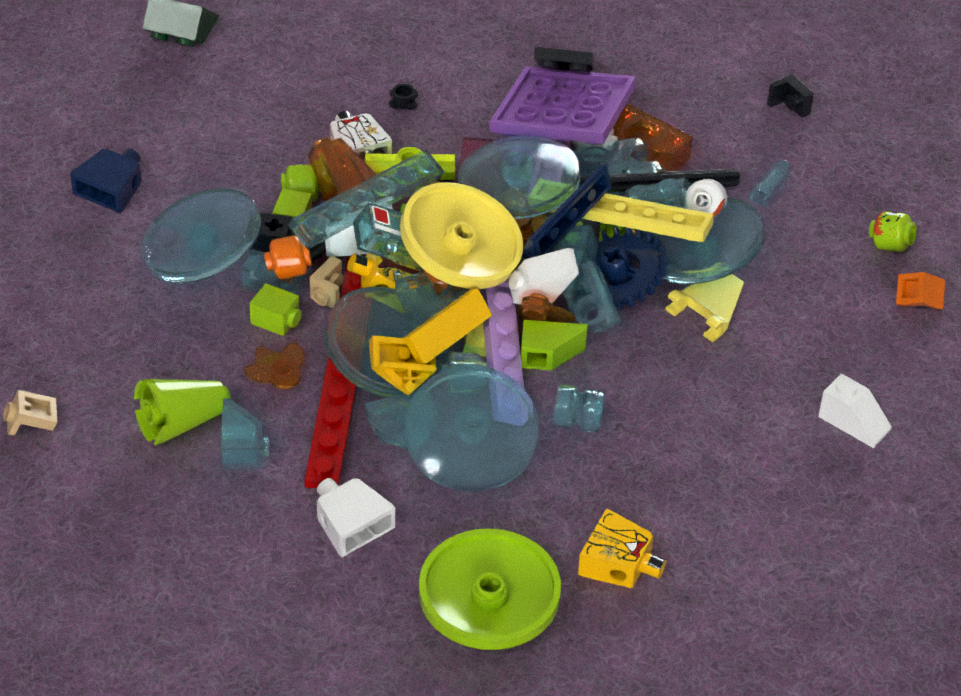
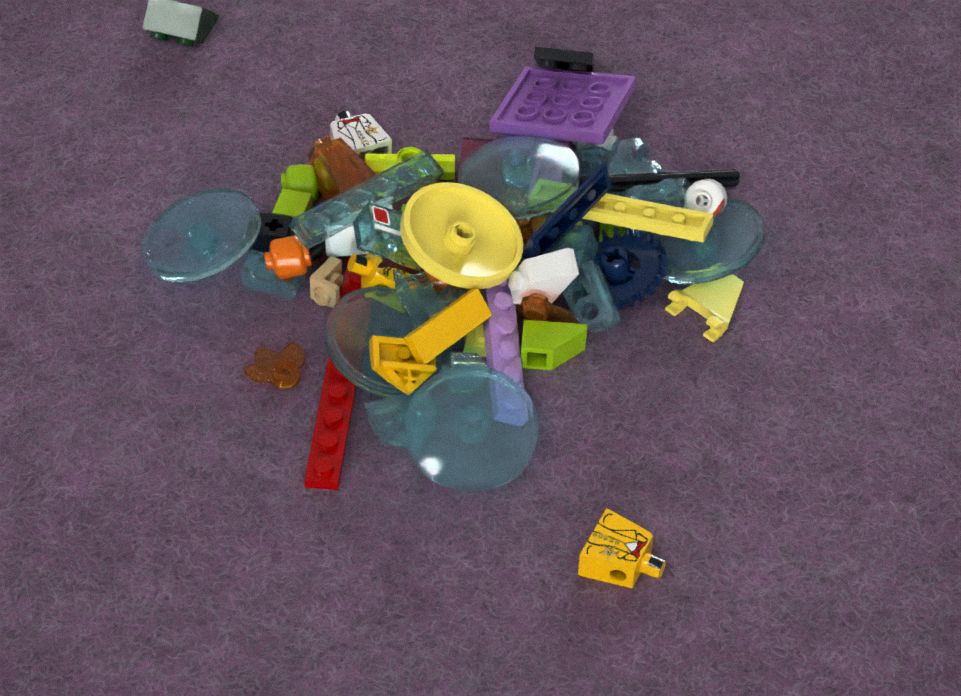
(30, 410): tan bracket -> none
(108, 178): dark blue torso -> none
(176, 406): lime cone -> none
(242, 438): clear light blue slope -> none
(275, 309): lime brick -> none
(352, 514): white torso -> none
(403, 97): black plate -> none
(489, 589): lime dish -> none
(579, 408): clear light blue wheel -> none
(665, 143): clear orange arch -> none
(770, 183): clear light blue cylinder -> none
(793, 93): black bracket -> none
(854, 411): white slope -> none
(893, 231): lime head -> none
(920, 290): orange panel -> none

